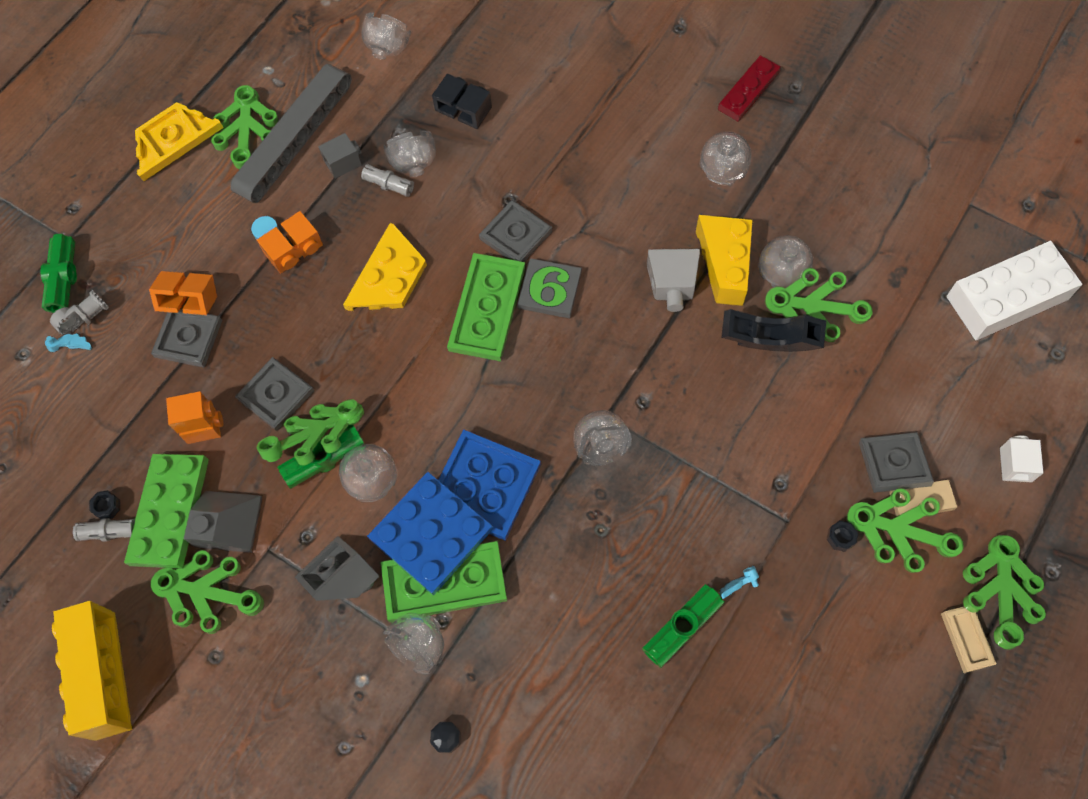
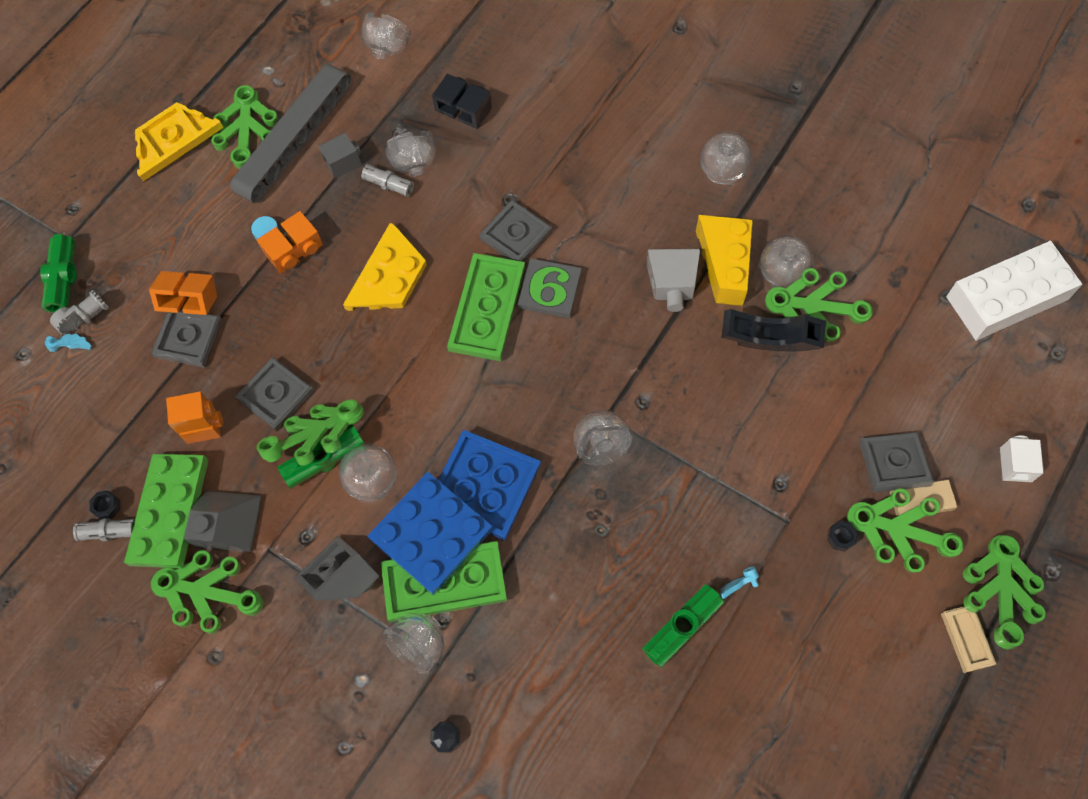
(91, 671): yellow brick -> none
(749, 88): dark red plate -> none

